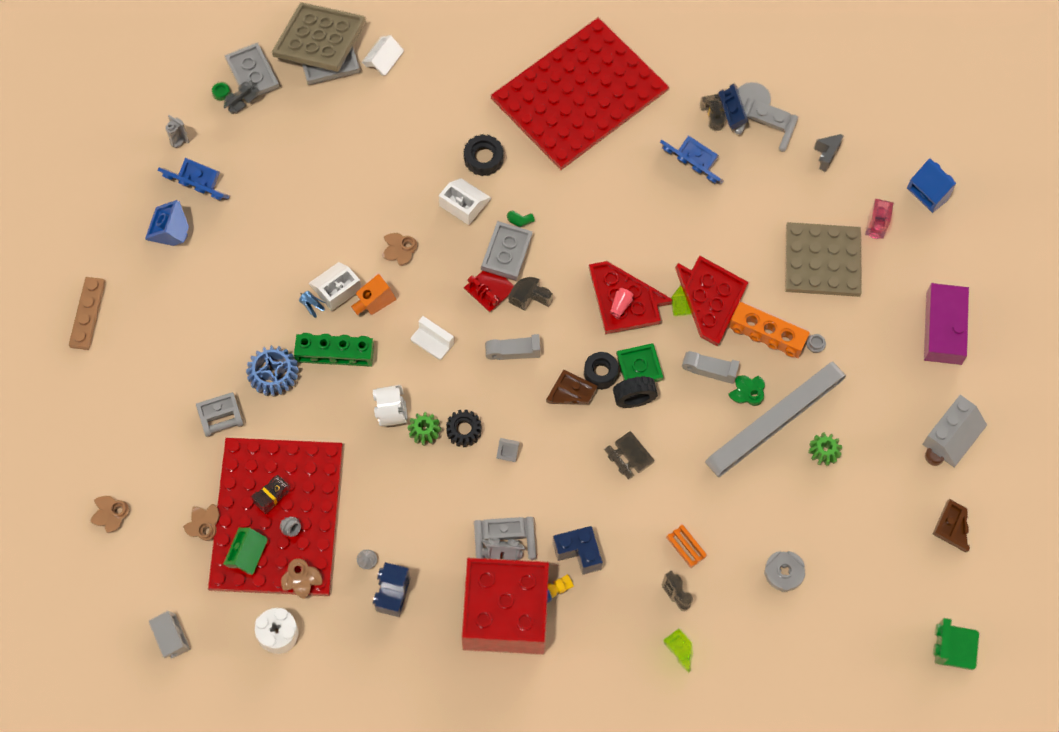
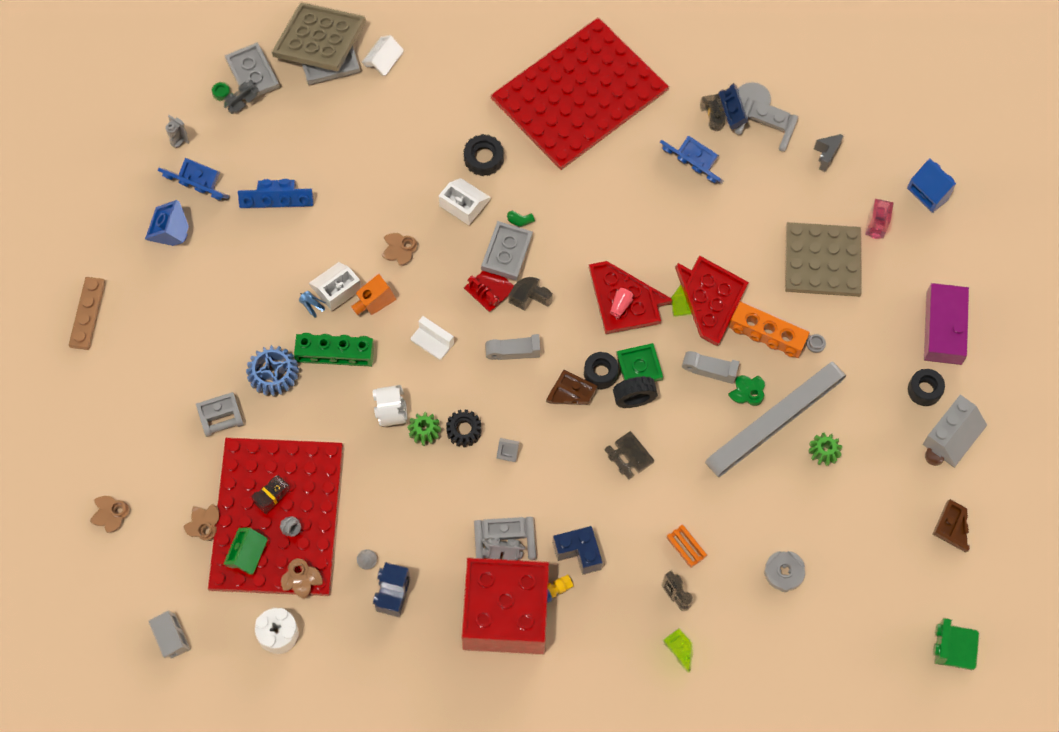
(275, 194): none -> blue bracket
(928, 376): none -> black tyre

